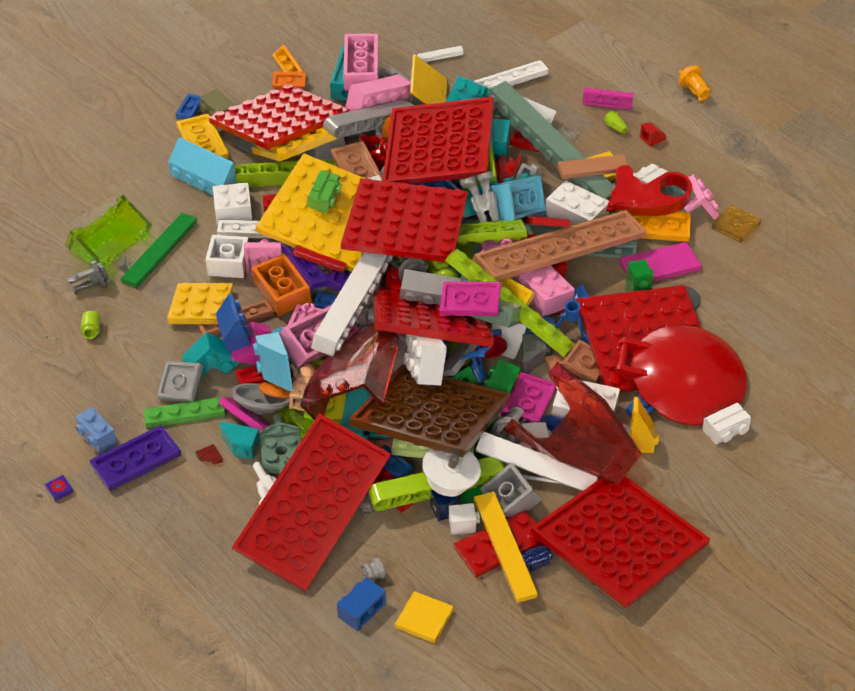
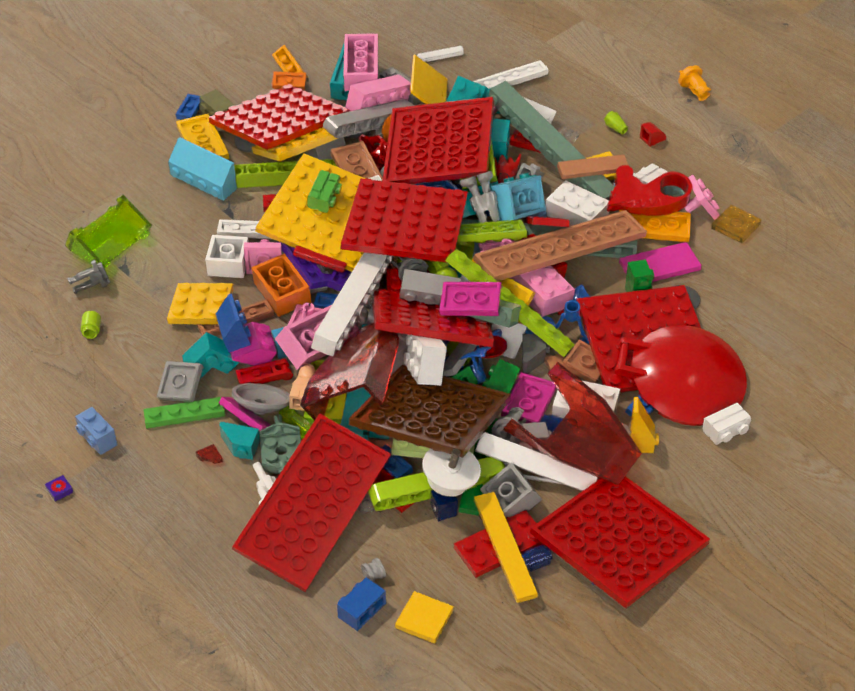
(135, 457): dark purple plate -> none
(158, 250): green tile -> none
(232, 202): white brick -> none
(273, 360): medium azure slope -> none
(273, 390): orange dish -> none
(463, 519): white brick -> none
(608, 98): dark pink tile -> none

